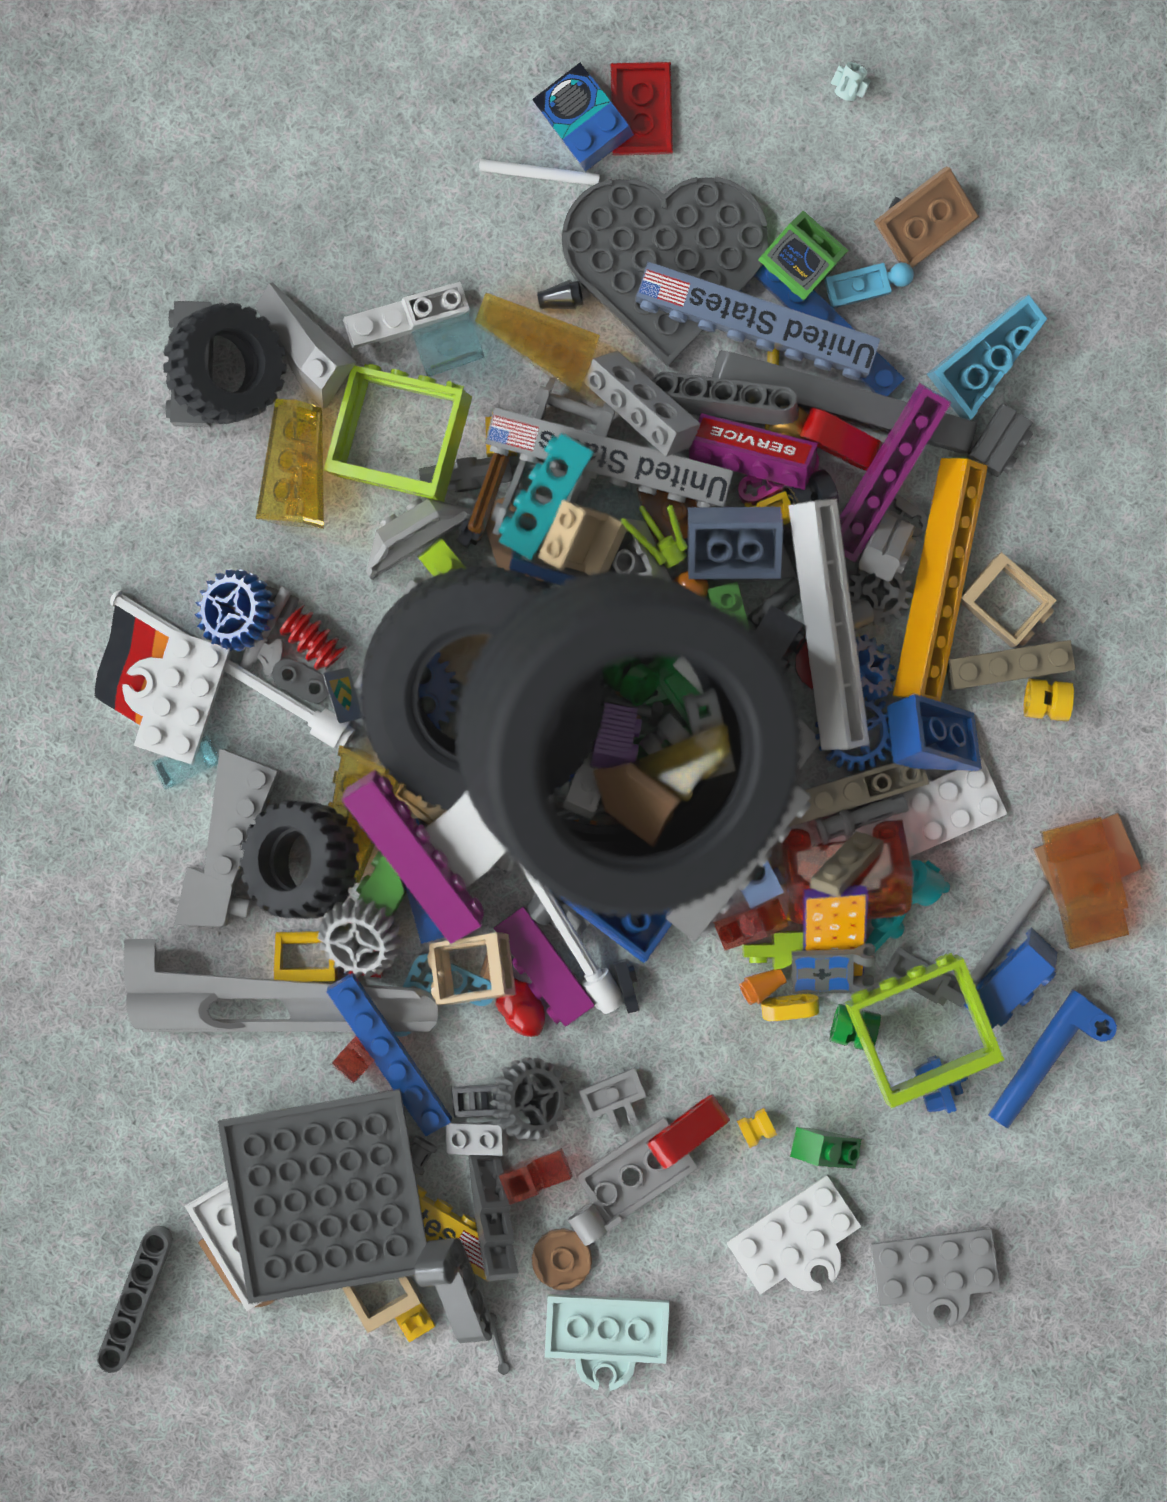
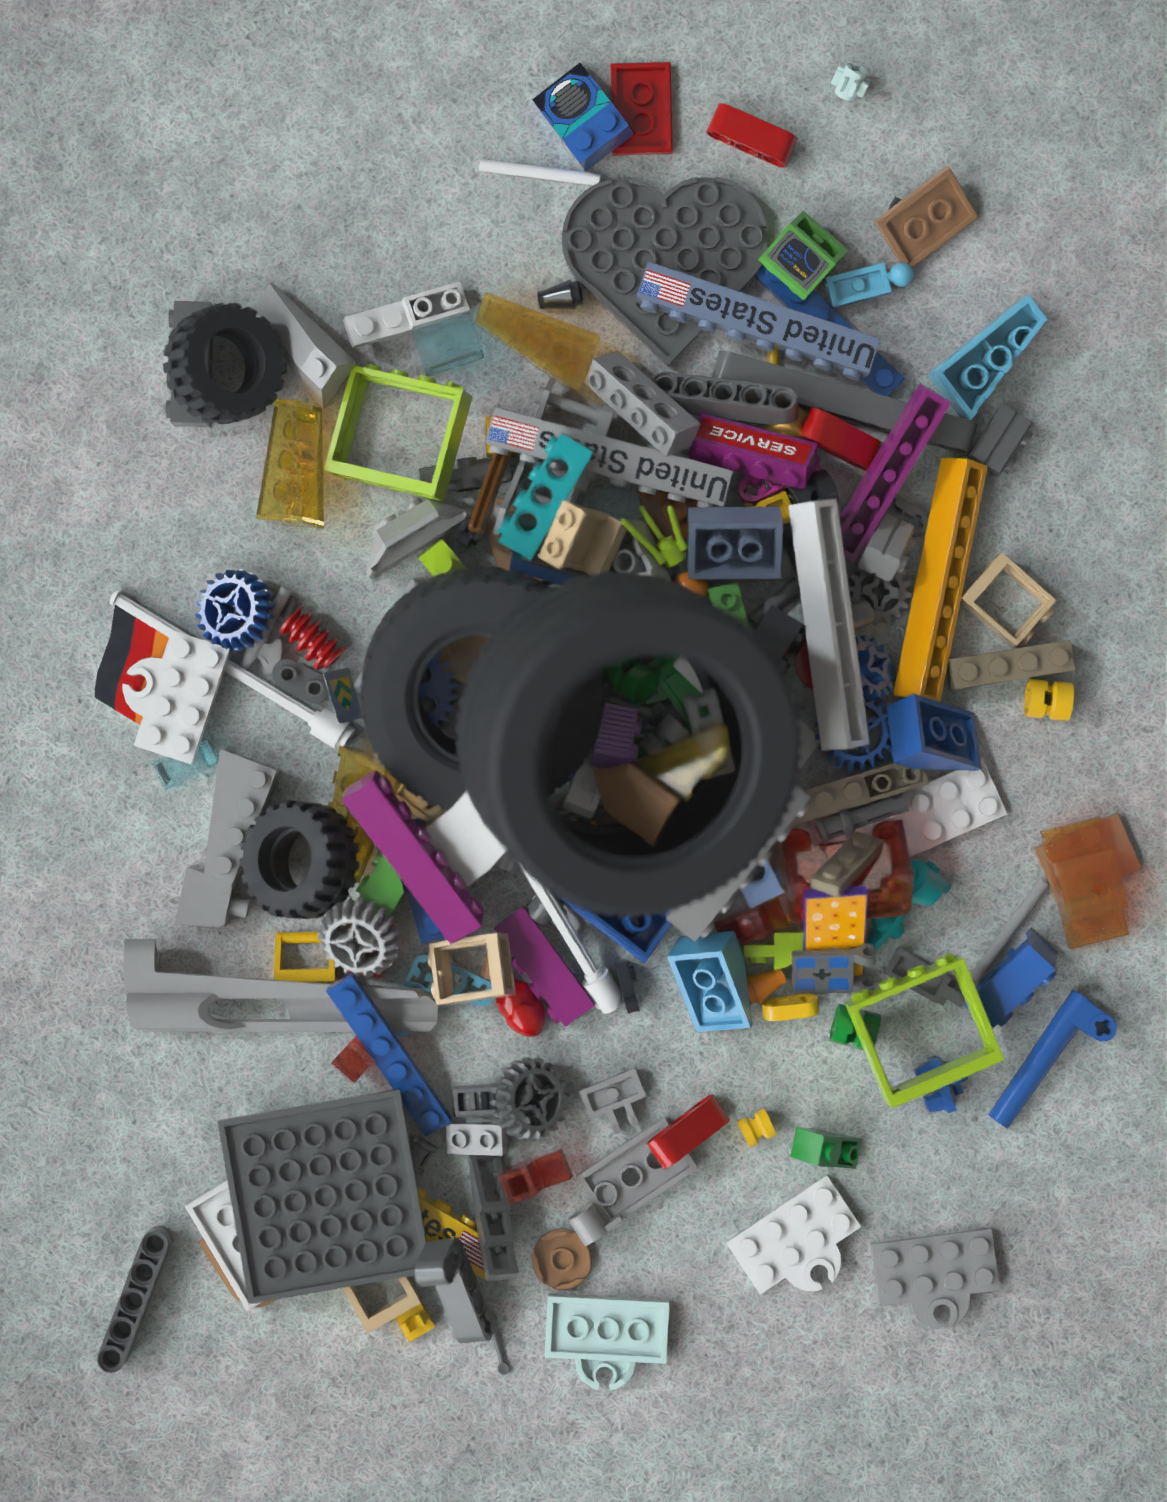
(712, 981): none -> dark azure slope
(751, 135): none -> red beam

